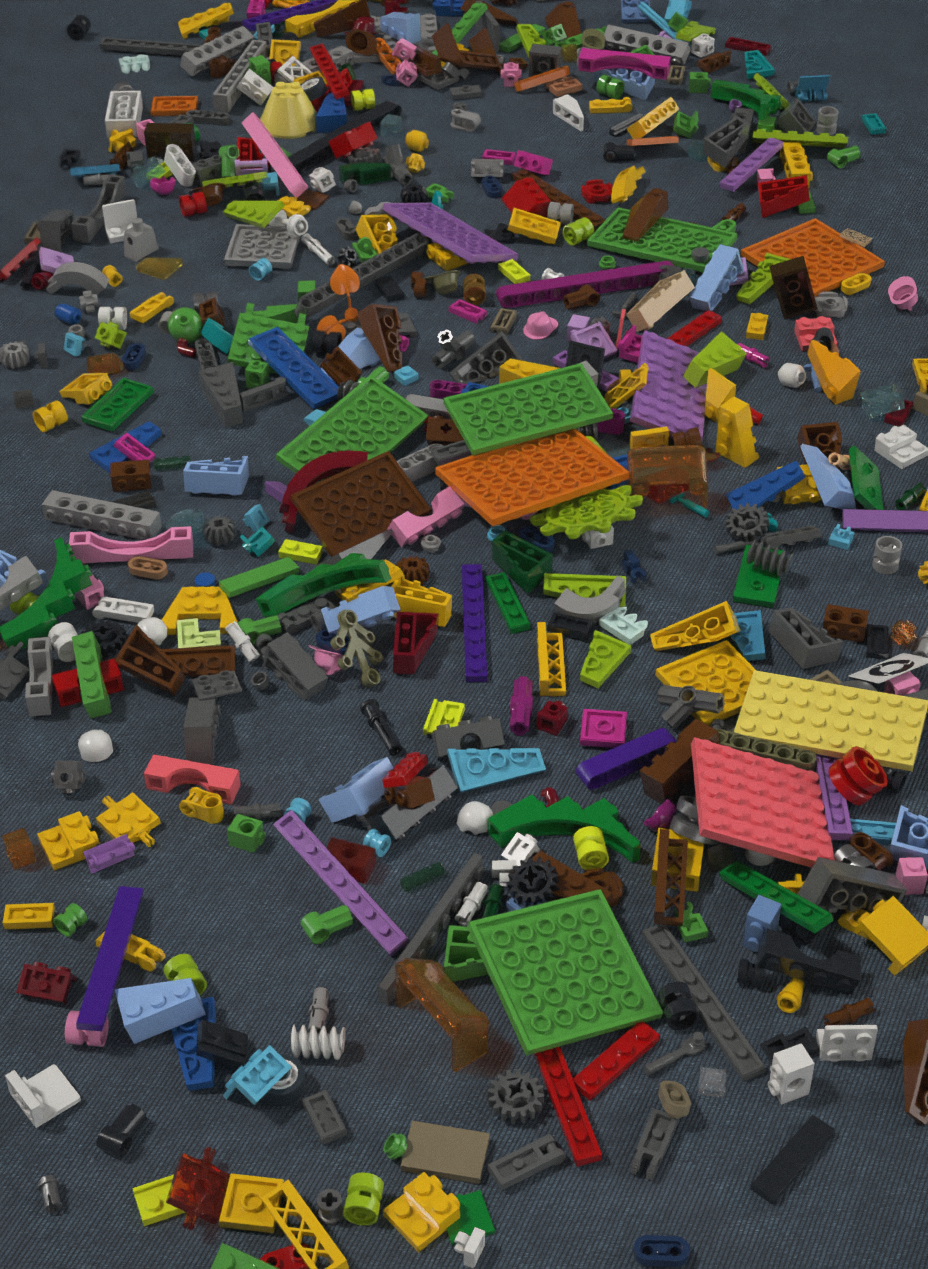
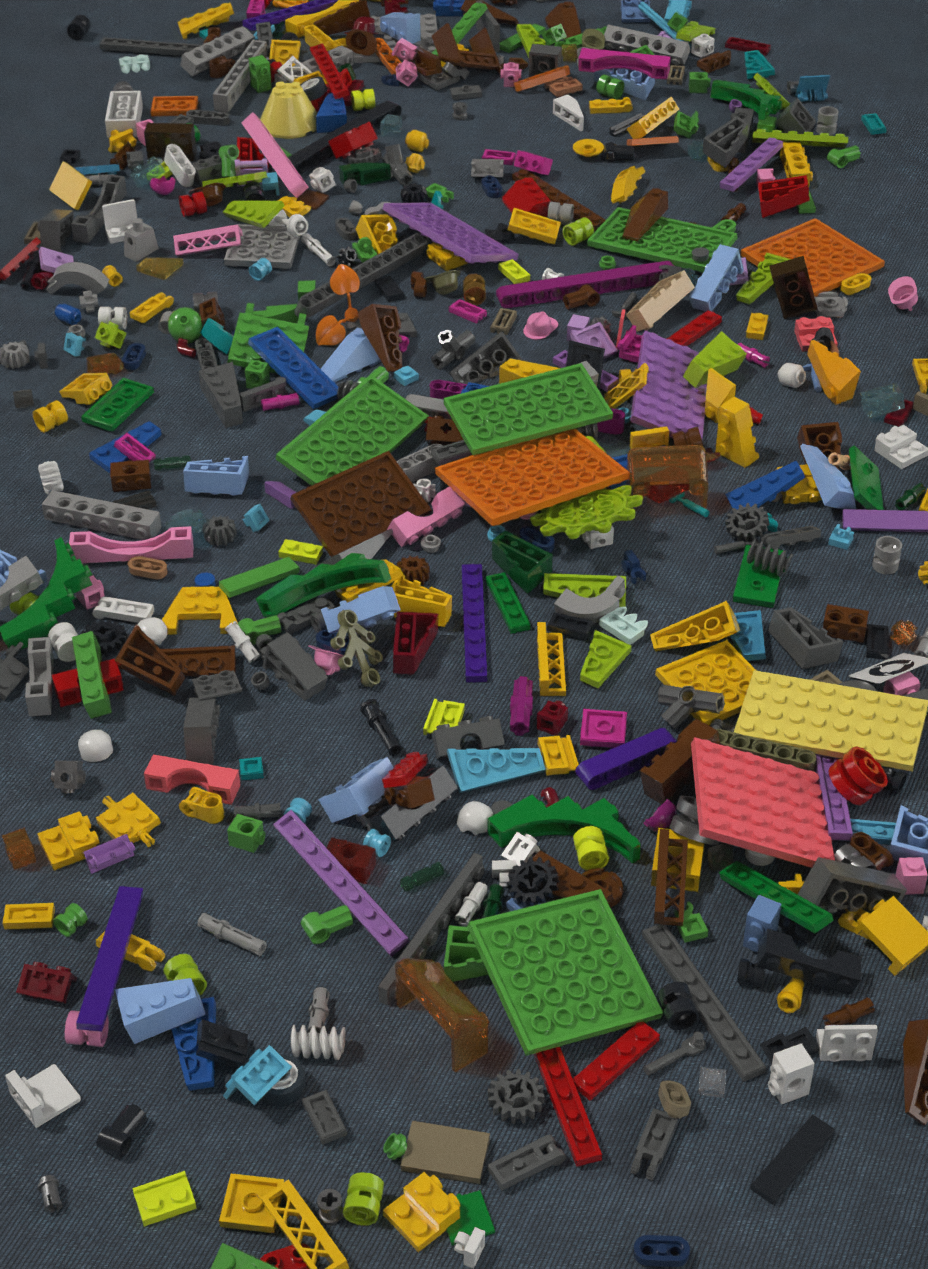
(50, 477): none -> white gear
(70, 185): none -> yellow tile
(191, 637): yellowish green plate -> none
(198, 1188): clear red plate -> none
(206, 237): none -> bright pink fence
(222, 929): none -> light grey pin
(251, 768): none -> teal tile
(254, 87): white brick -> none
(258, 542): teal bracket -> none
(280, 401): none -> dark pink pin
(314, 472): dark red arch -> none
(315, 36): none -> yellow beam
(325, 342): black wheel -> none
(340, 367): reddish brown hinge -> none
(426, 489): none -> white gear
(462, 120): light grey piece -> none
(557, 754): none -> yellow plate
(588, 147): none -> yellow dish
(596, 191): red plate -> none
(855, 237): tan piece -> none

